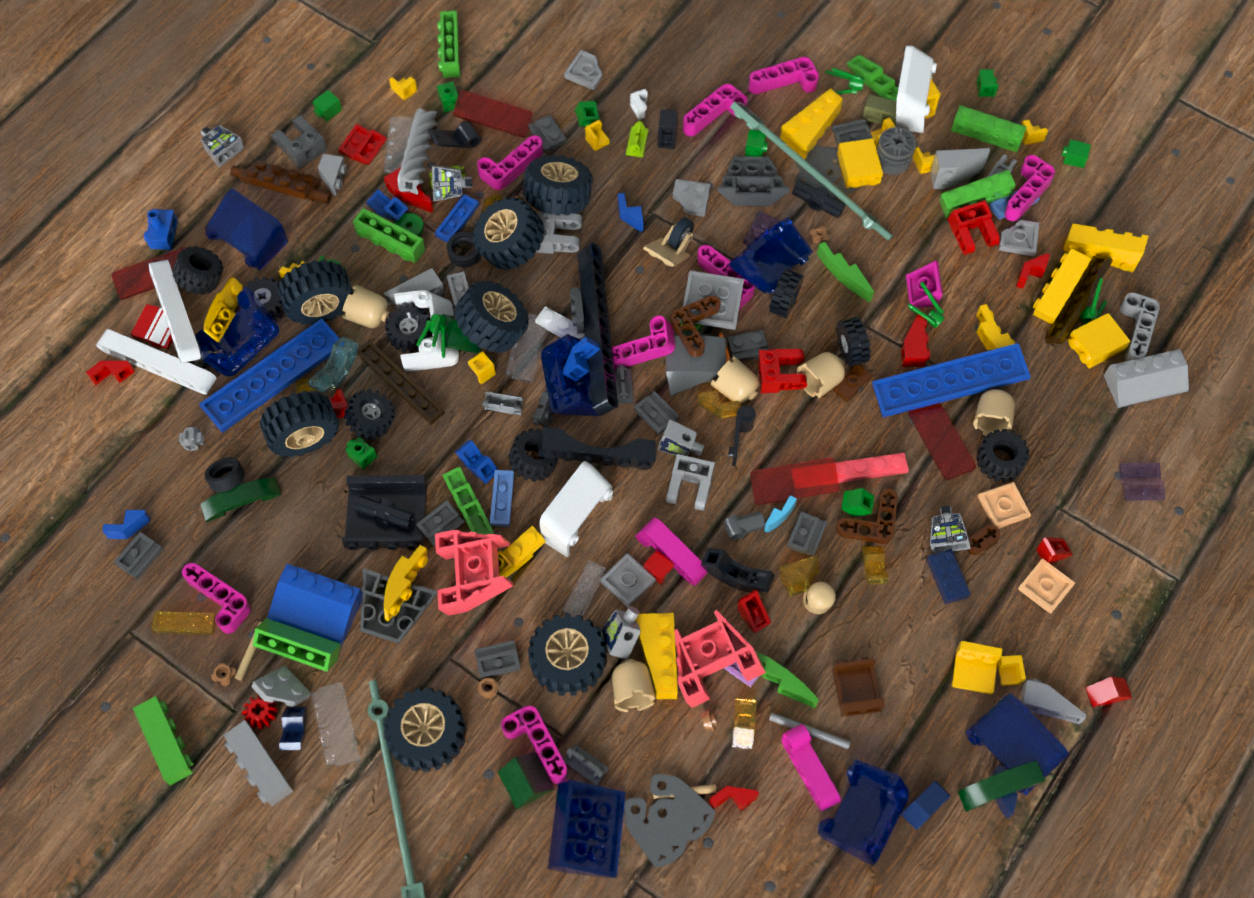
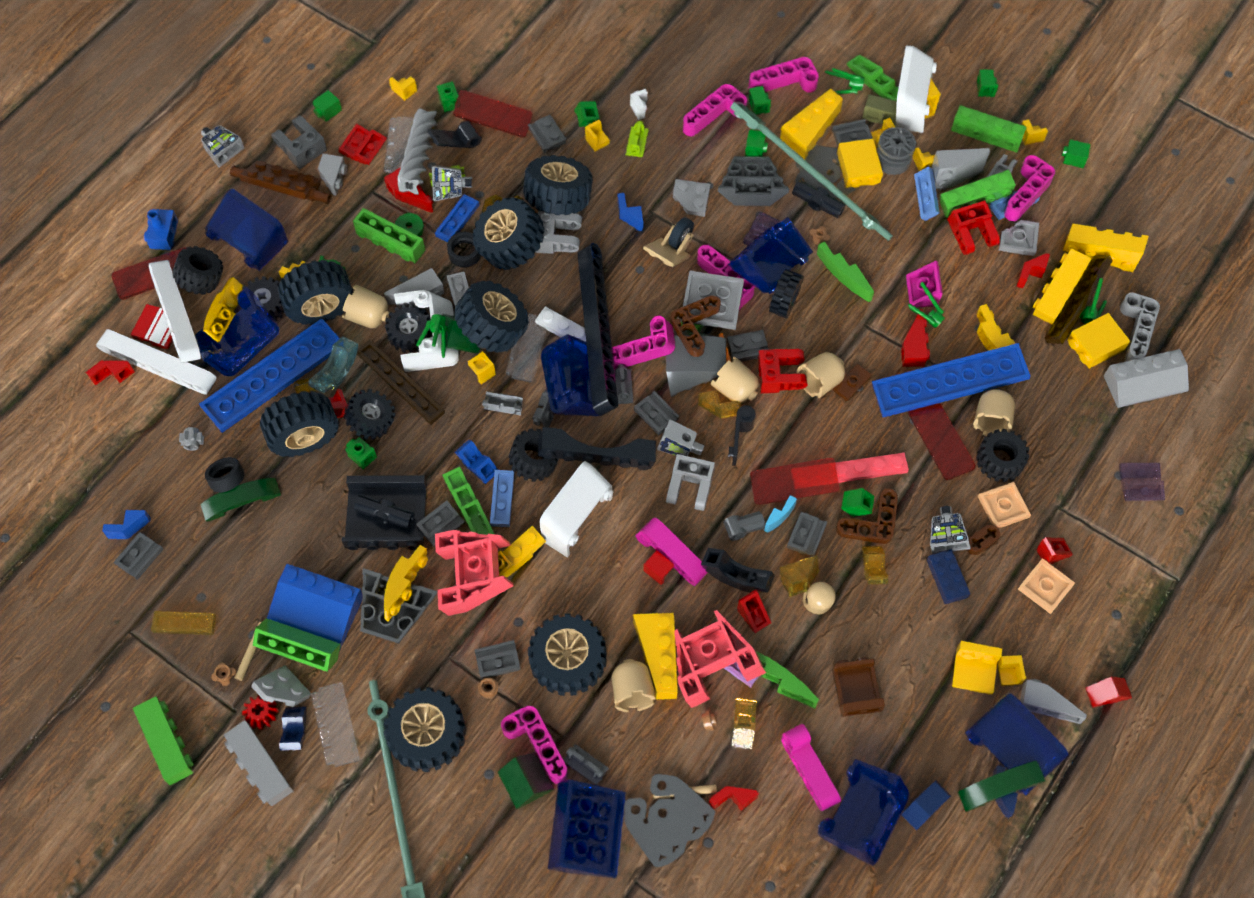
(214, 593): dark pink beam -> none
(385, 207): blue slope -> none
(449, 40): bright green brick -> none
(502, 174): dark pink beam -> none
(576, 307): dark grey hinge -> none
(577, 362): blue slope -> none
(584, 70): light grey plate -> none
(584, 589): clear plate -> none
(621, 632): light grey torso -> none
(627, 580): light grey plate -> none
(667, 129): black brick -> none
(759, 100): none -> green brick
(812, 731): light grey bar -> none
(853, 341): black wheel -> none
(926, 193): none -> medium blue plate

